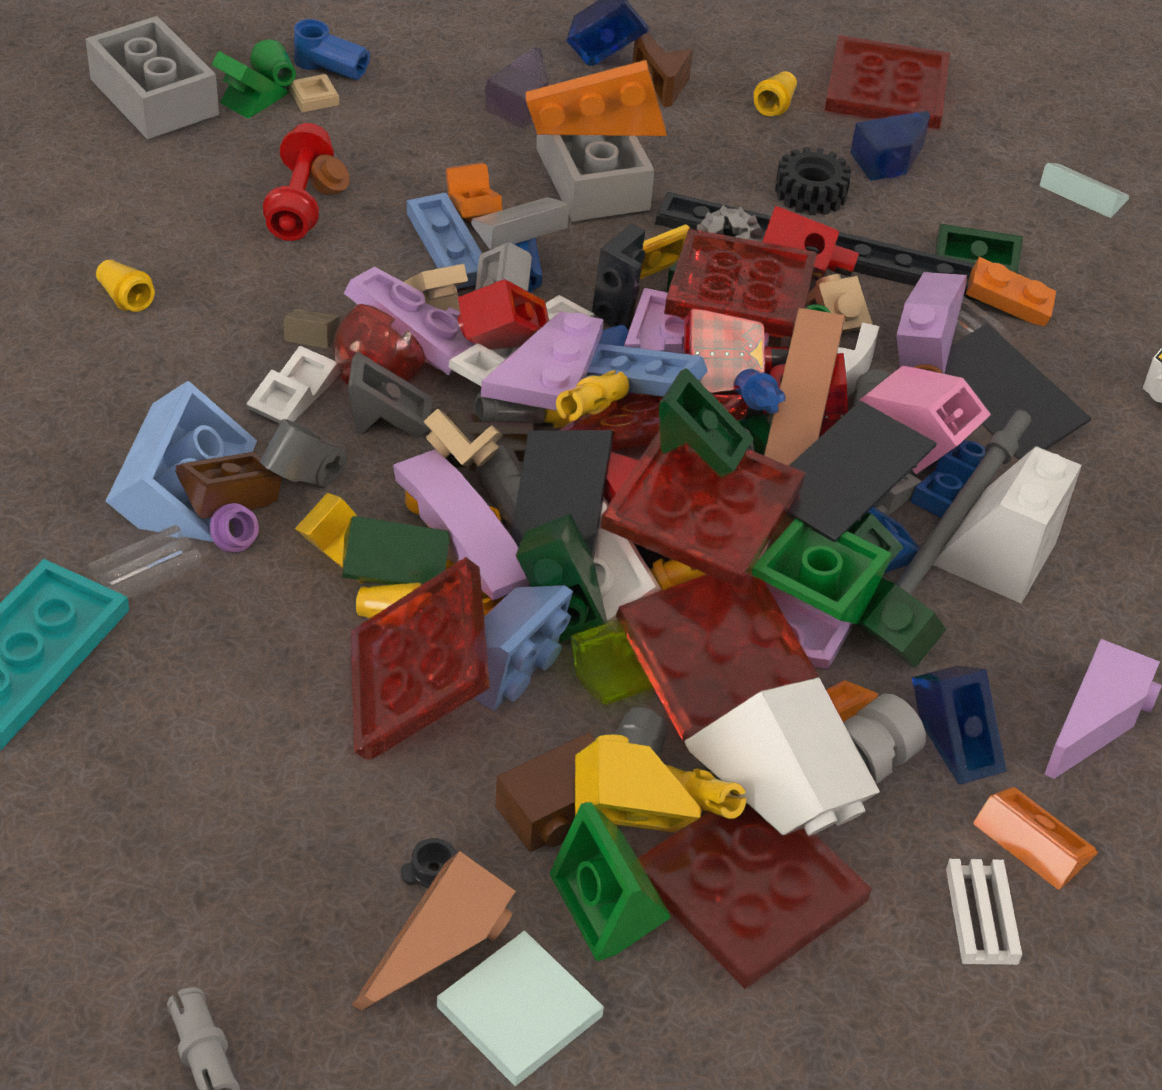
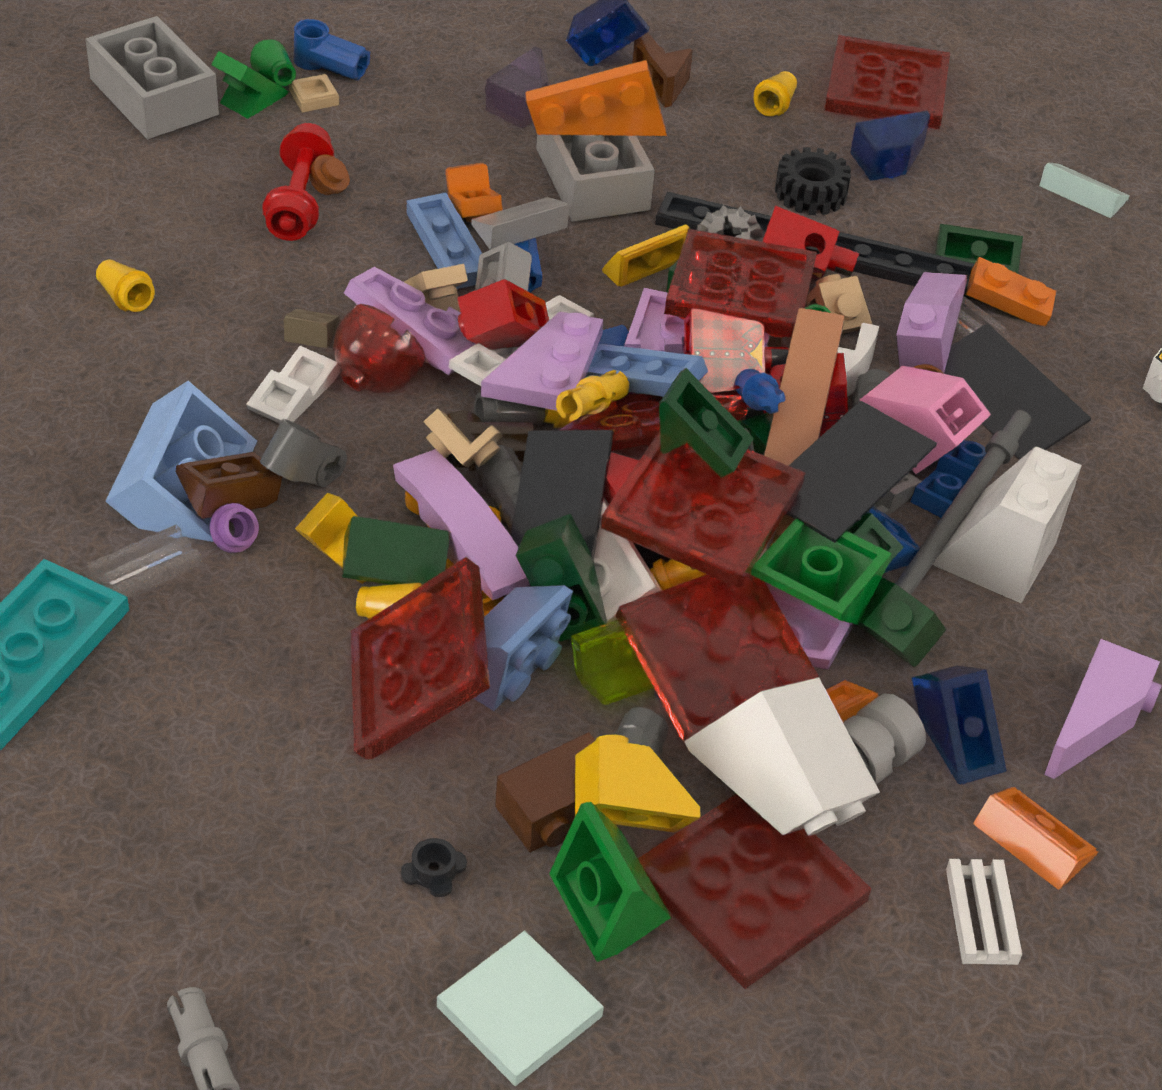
(382, 394): dark grey slope -> none
(452, 917): nougat slope -> none
(619, 277): black bracket -> none
(711, 793): yellow pin -> none

